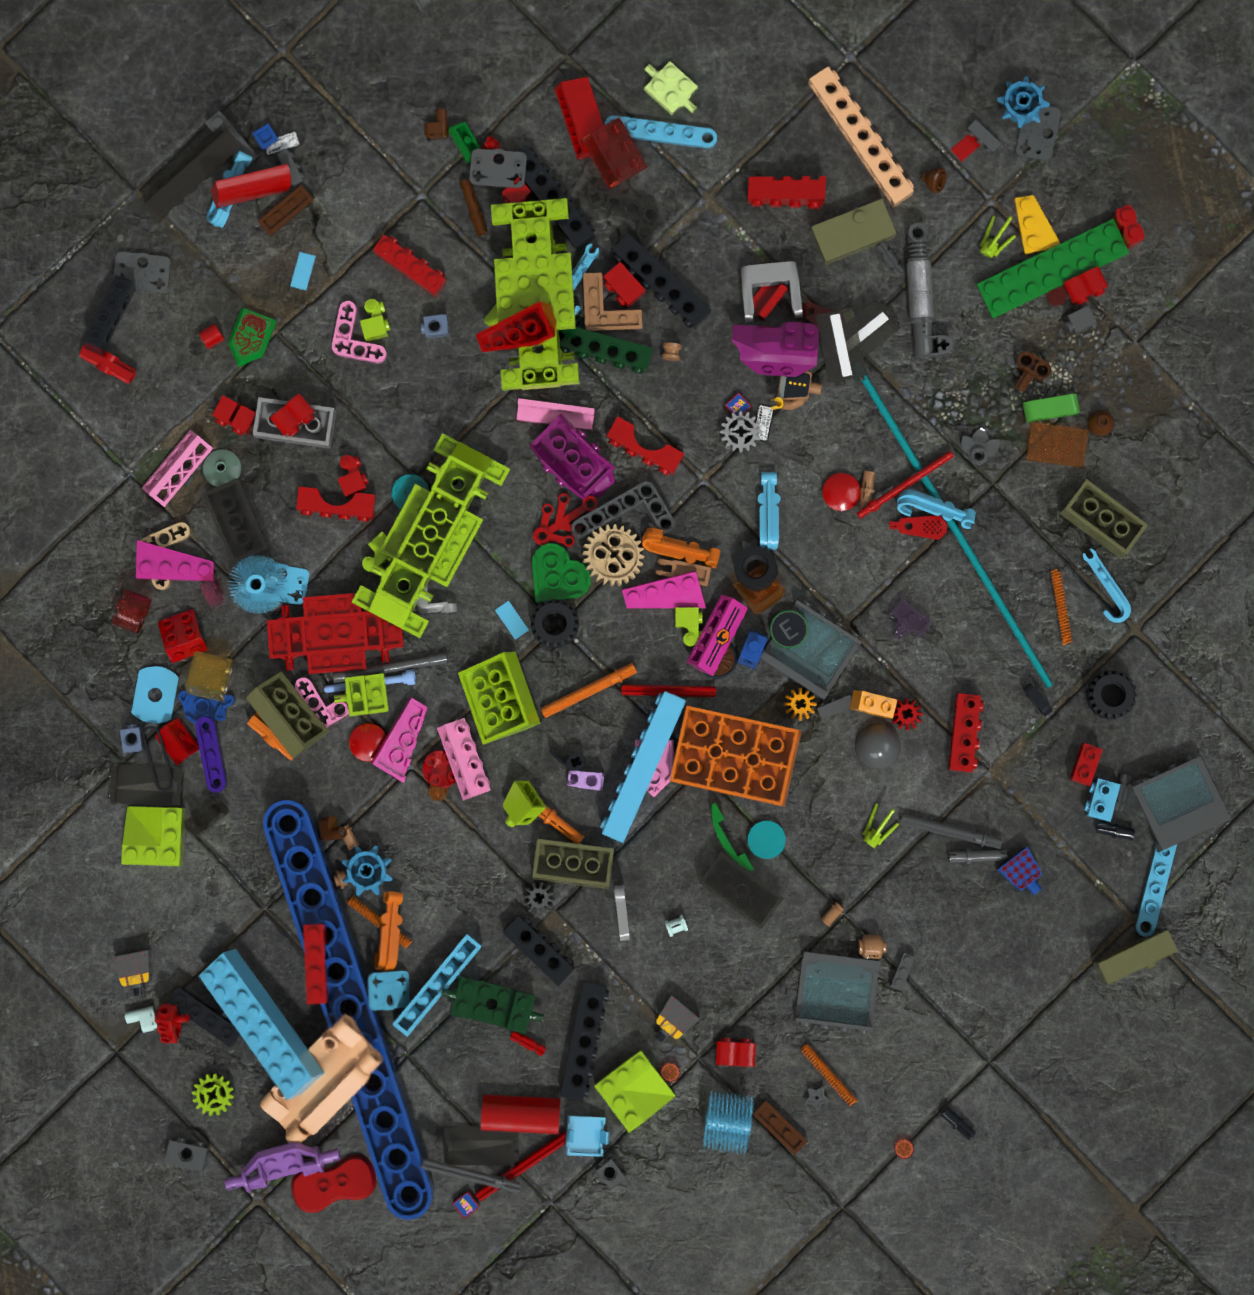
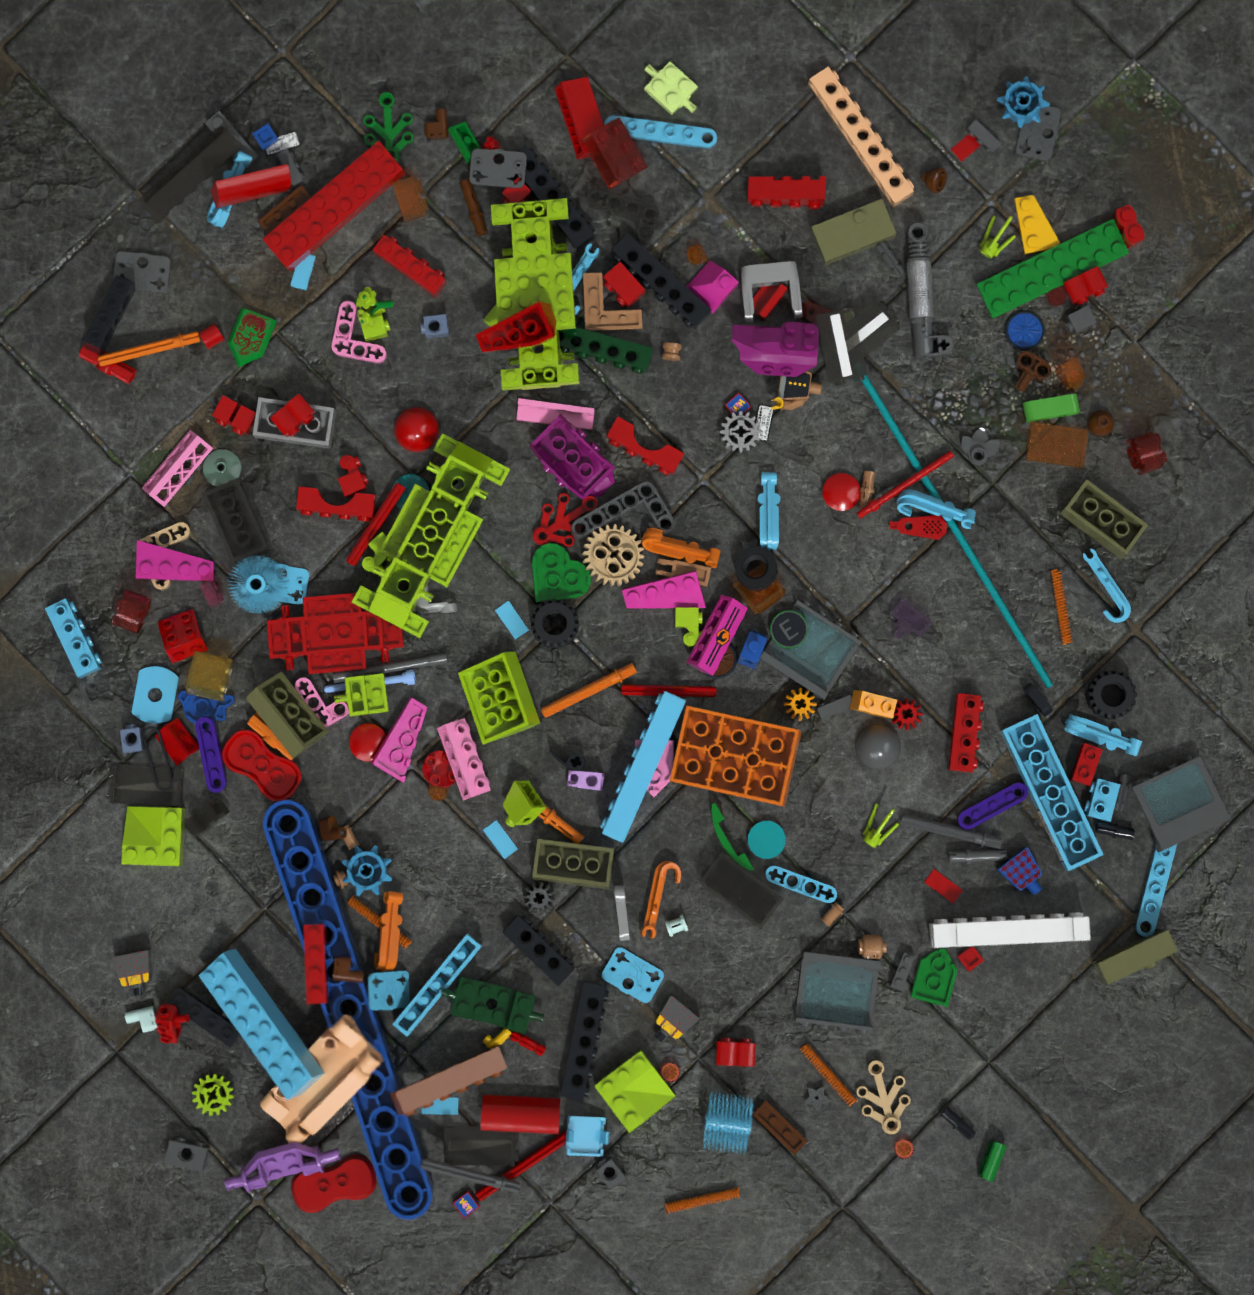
(73, 638): none -> medium azure brick
(149, 348): none -> orange axle
(273, 774): none -> red plate
(334, 206): none -> red brick
(343, 970): none -> reddish brown piece
(366, 299): none -> lime plant
(375, 524): none -> red axle
(388, 133): none -> green plant
(409, 199): none -> clear orange brick
(416, 429): none -> red piece
(444, 1107): none -> medium azure sticker
(448, 1080): none -> dark orange brick
(498, 1040): none -> yellow arm
(500, 839): none -> medium azure sticker
(635, 970): none -> medium azure axle
(656, 894): none -> orange piece
(696, 255): none -> clear orange plate
(701, 1200): none -> orange piece
(713, 285): none -> dark pink slope
(800, 886): none -> medium azure beam
(884, 1100): none -> tan plant
(935, 978): none -> green tile
(943, 886): none -> red sticker
(970, 958): none -> red tile
(991, 1160): none -> green brick
(992, 806): none -> dark purple plate
(1009, 931): none -> white brick
(1024, 330): none -> blue wheel
(1051, 793): none -> medium azure brick
(1071, 374): none -> clear orange slope
(1100, 734): none -> medium azure piece
(1146, 453): none -> clear red brick

